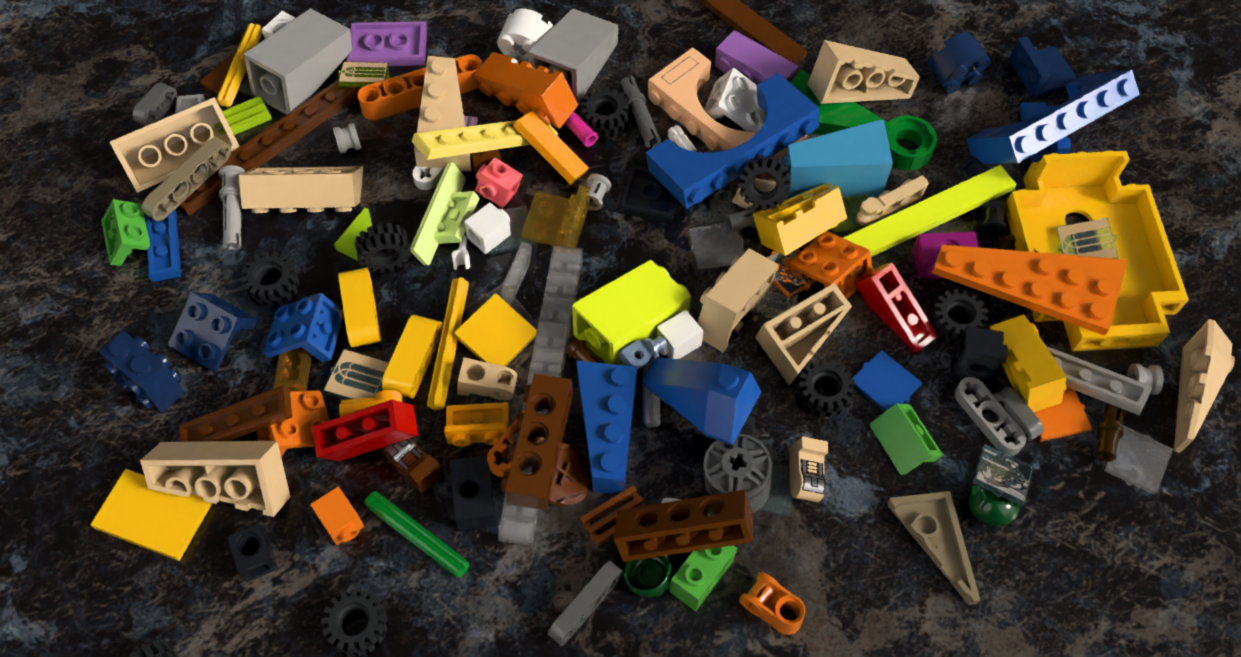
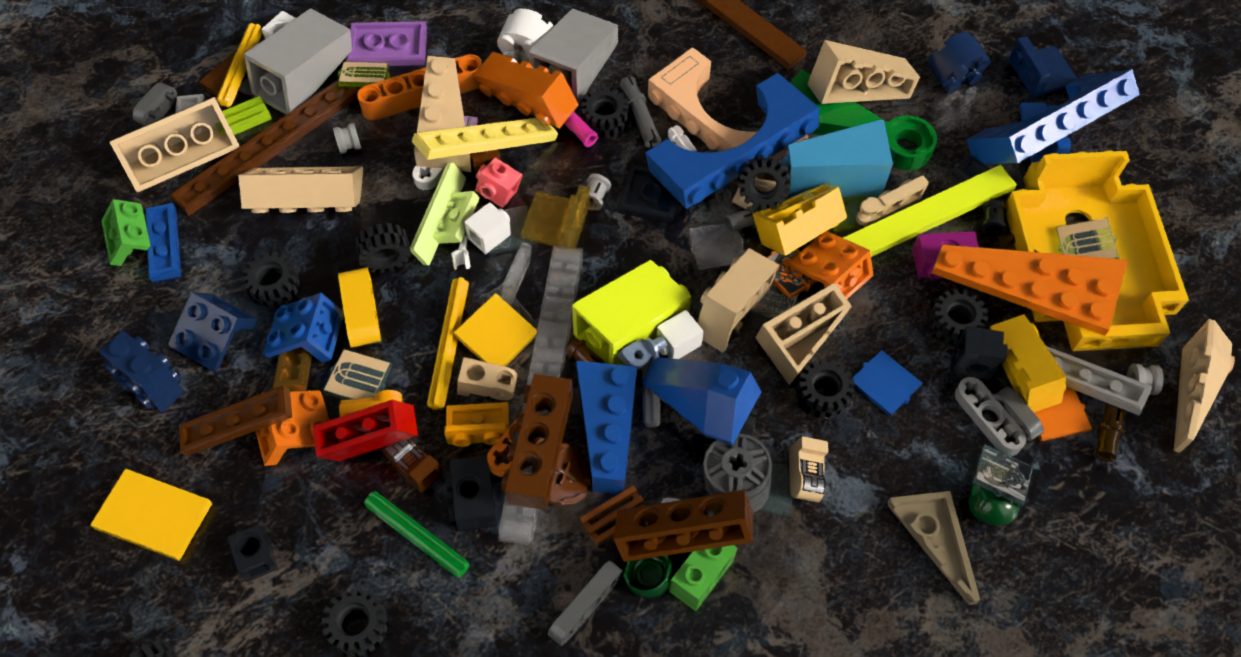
(163, 199): dark tan beam -> none
(224, 471): tan wedge -> none
(231, 206): light grey pin -> none
(338, 516): orange brick -> none
(346, 242): lime tile -> none
(412, 355): yellow beam -> none
(551, 147): light orange tile -> none
(737, 99): white bracket -> none
(752, 59): medium lavender brick -> none
(772, 602): orange piece -> none
(896, 306): red slope -> none
(905, 438): bright green panel -> none
(1140, 460): clear piece -> none

